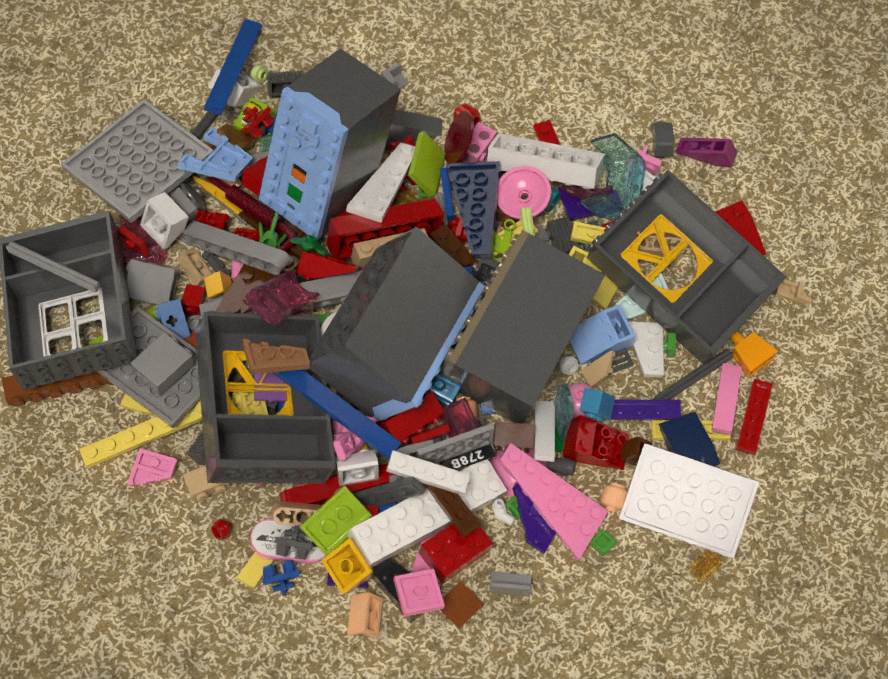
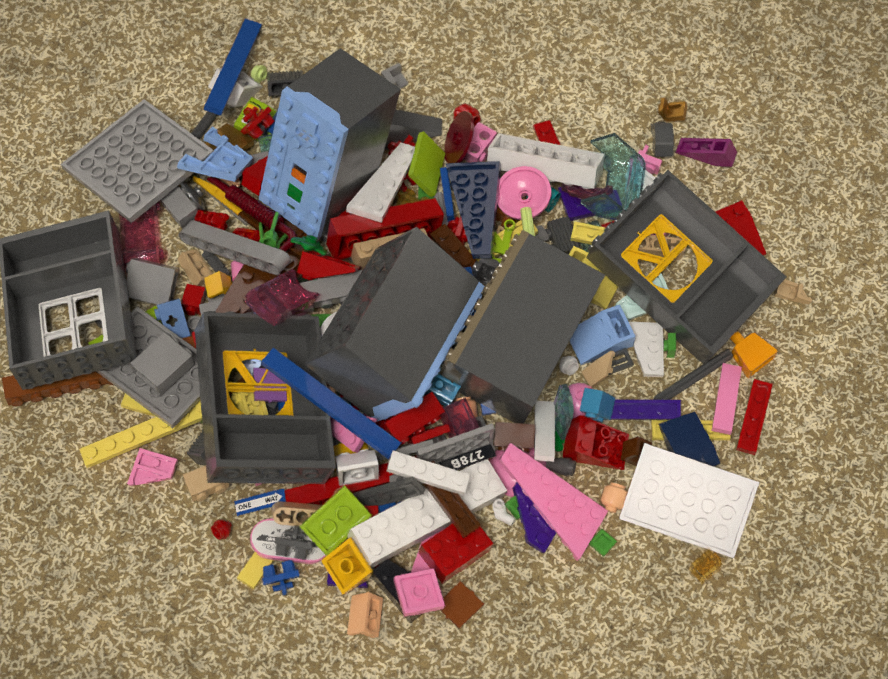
(53, 266): light grey axle -> none
(133, 241): red plate -> none
(163, 219): white slope -> none
(259, 501): none -> sticker
(270, 359): medium nougat wing -> none
(343, 445): bright pink bracket -> none
(510, 584): light grey panel -> none
(672, 111): none -> pearl gold bracket

